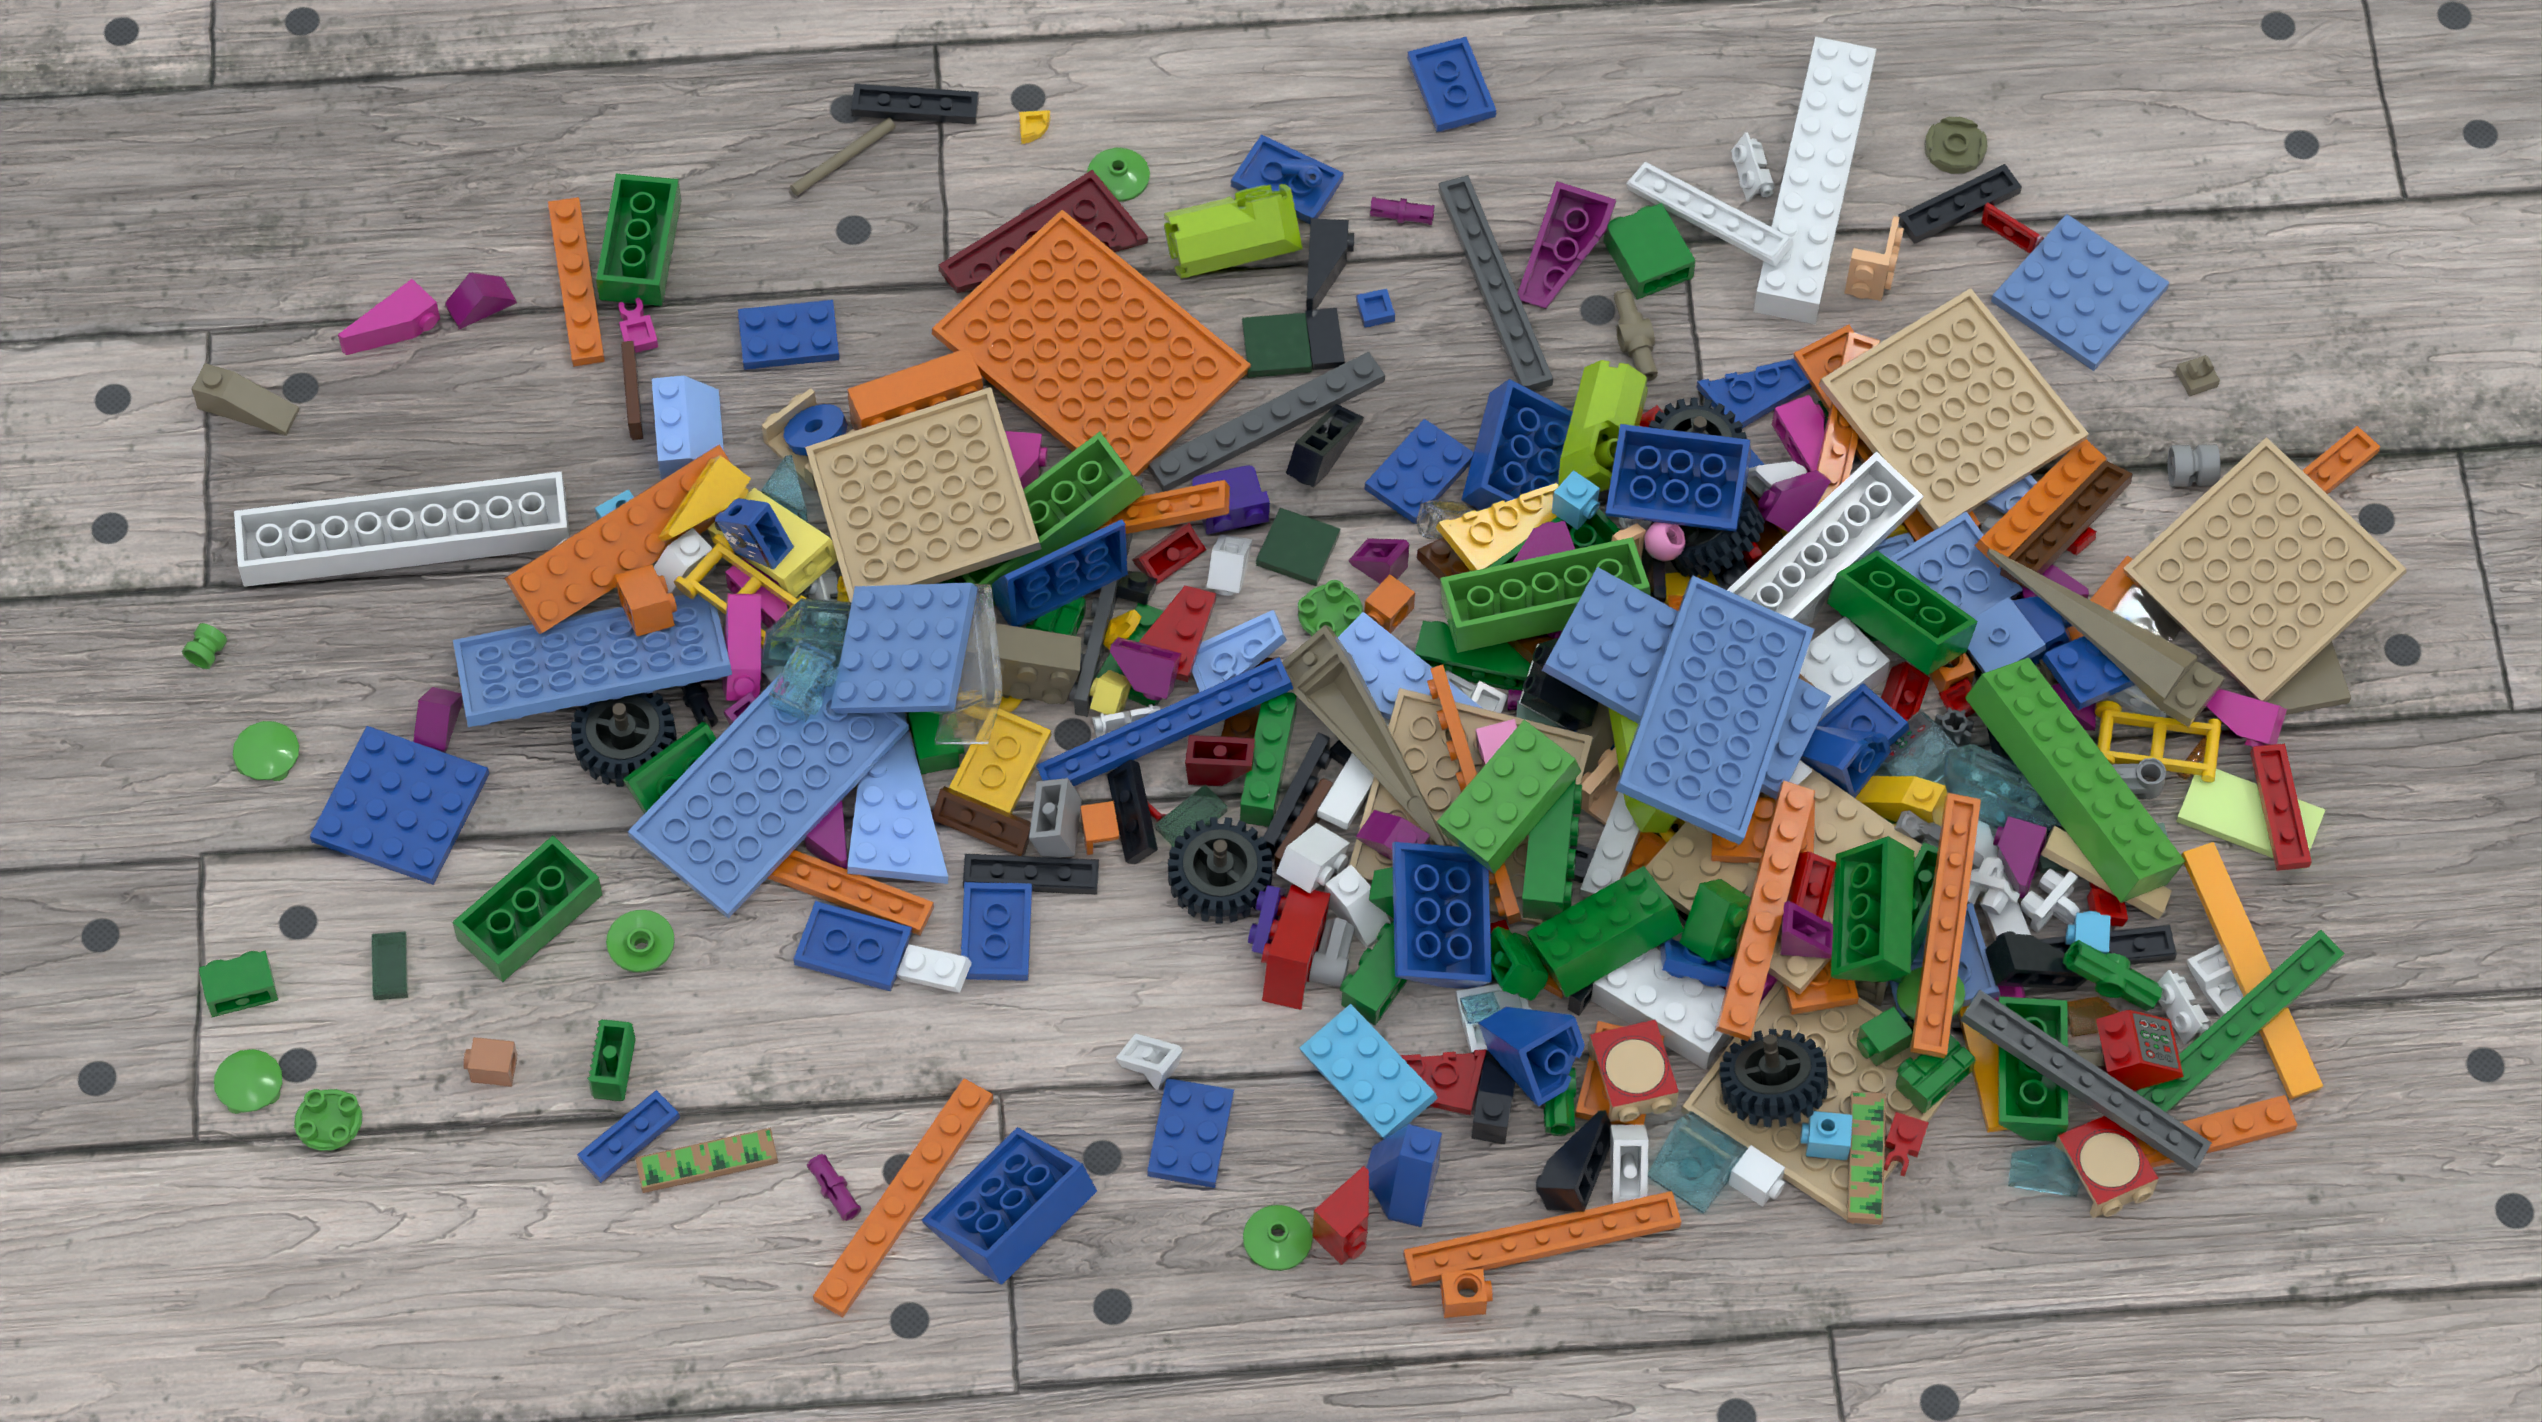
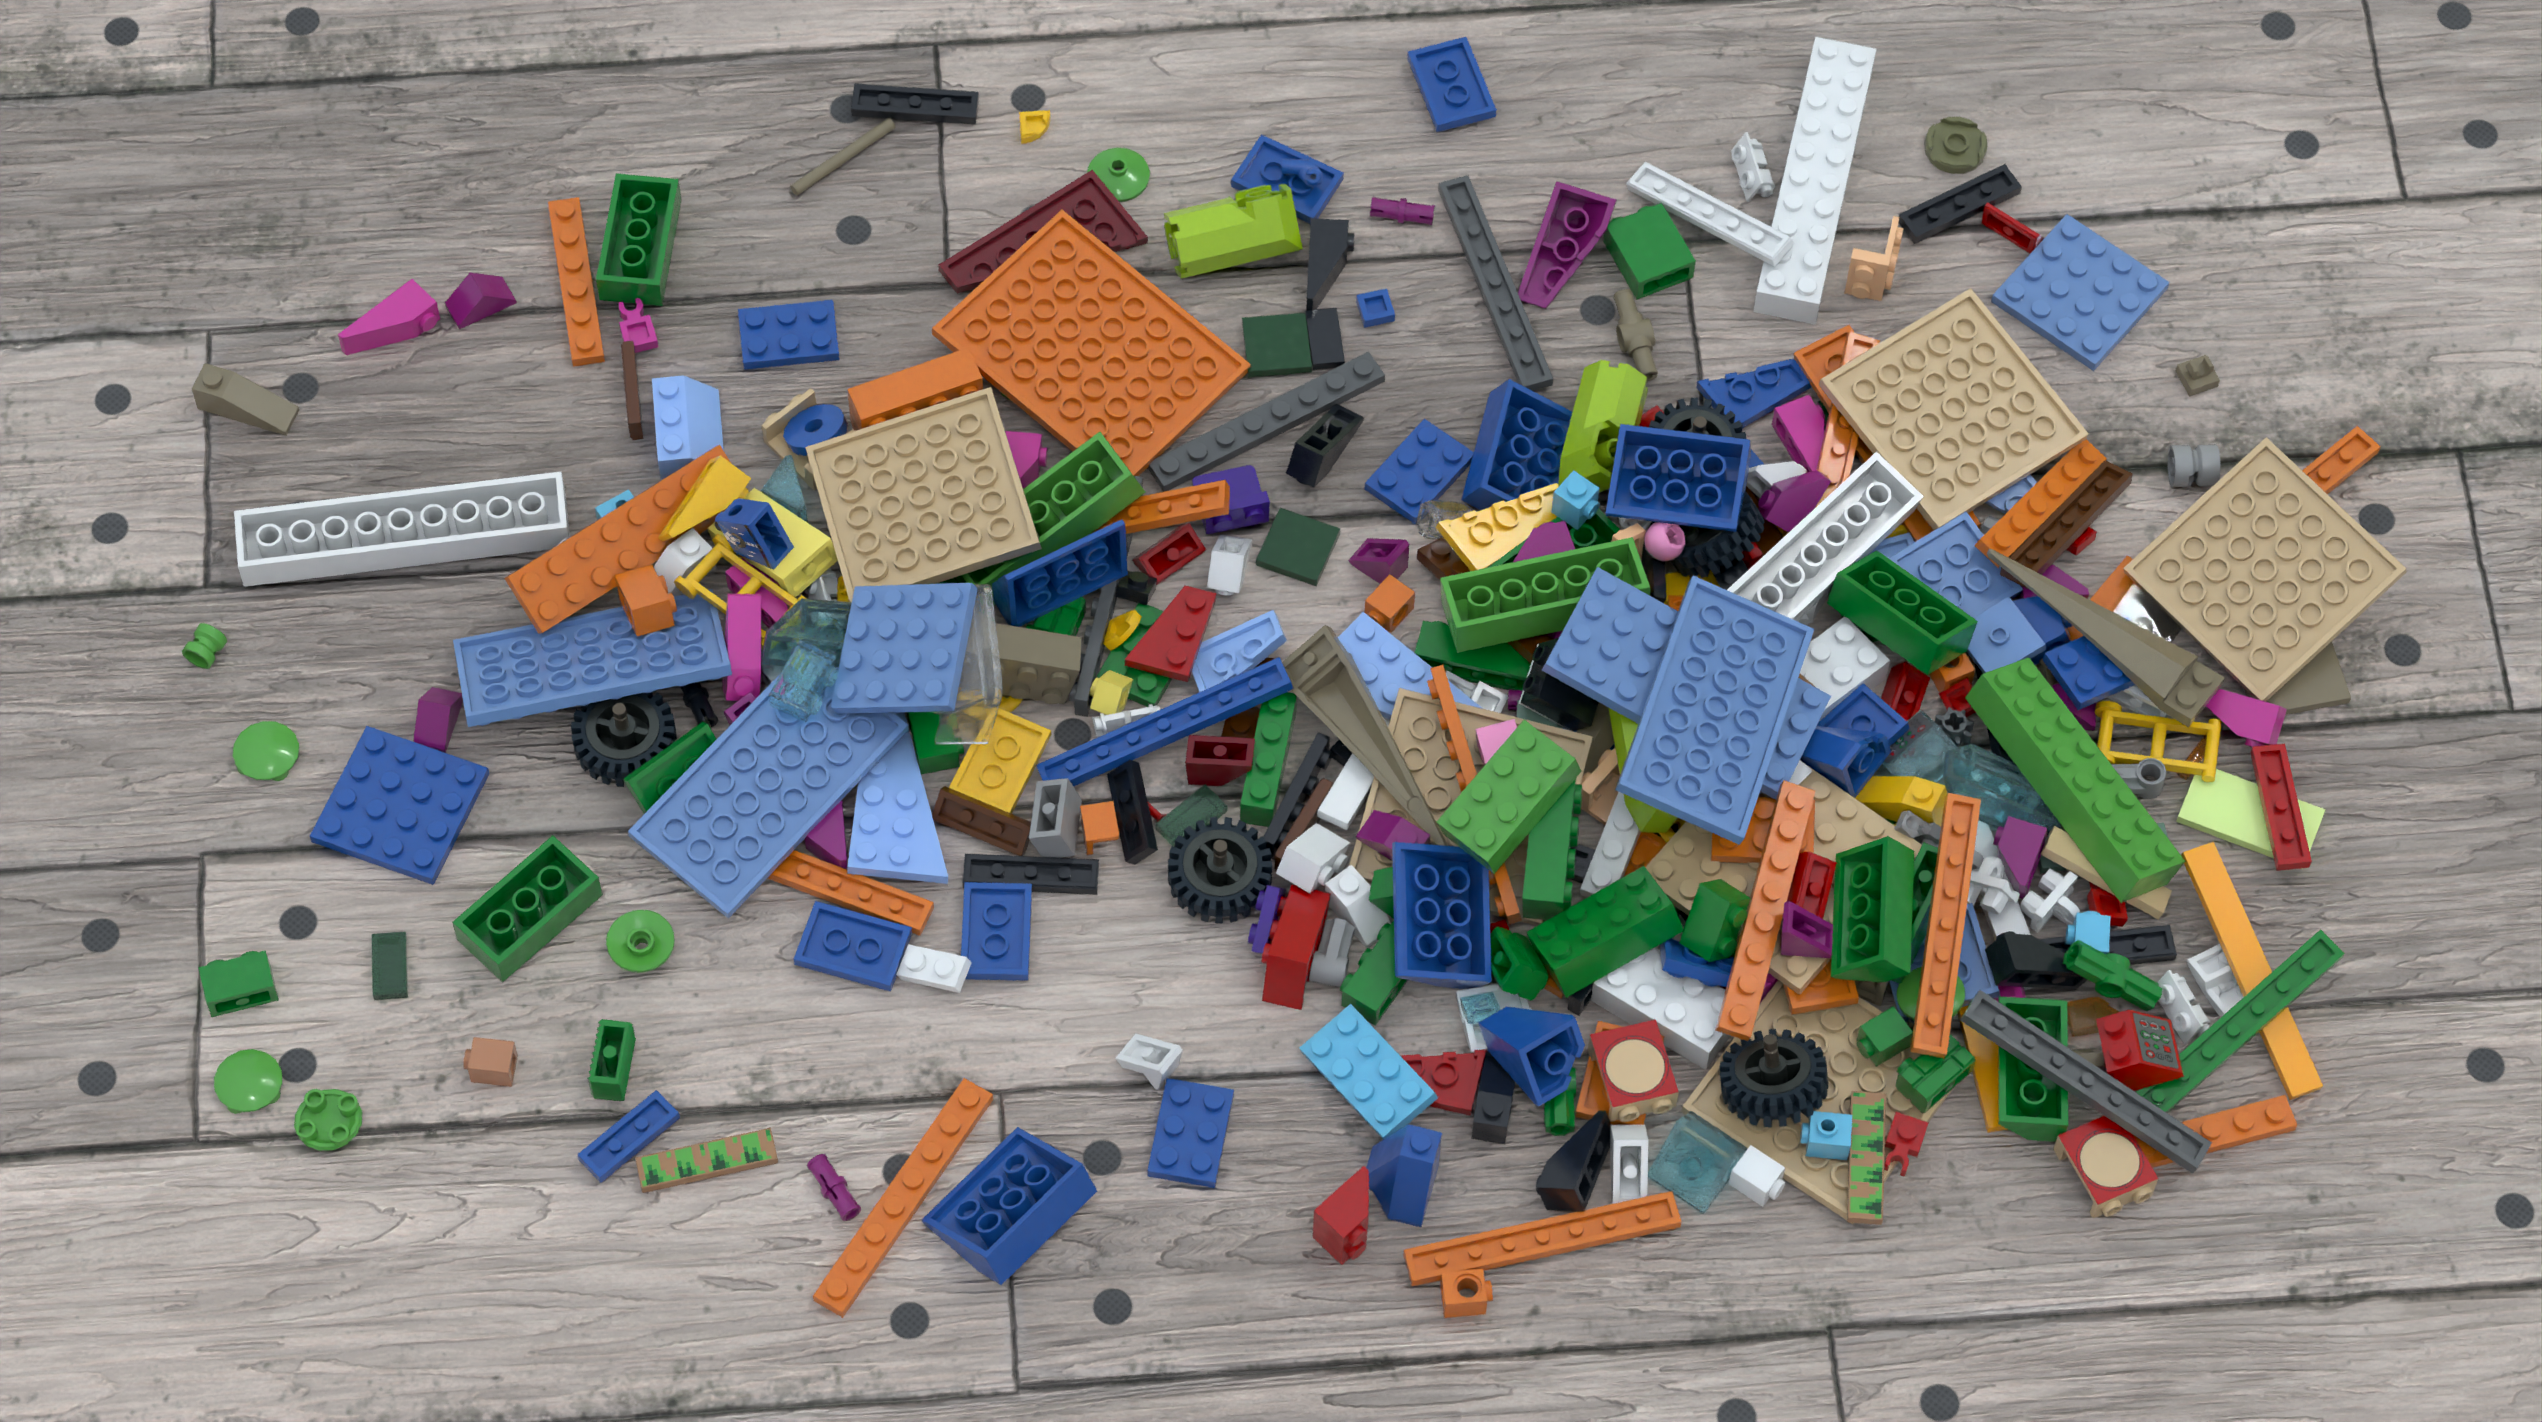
(1147, 667): magenta slope -> none
(1273, 1251): bright green dish -> none
(1329, 606): bright green dish -> none
(2043, 1170): clear light blue slope -> none

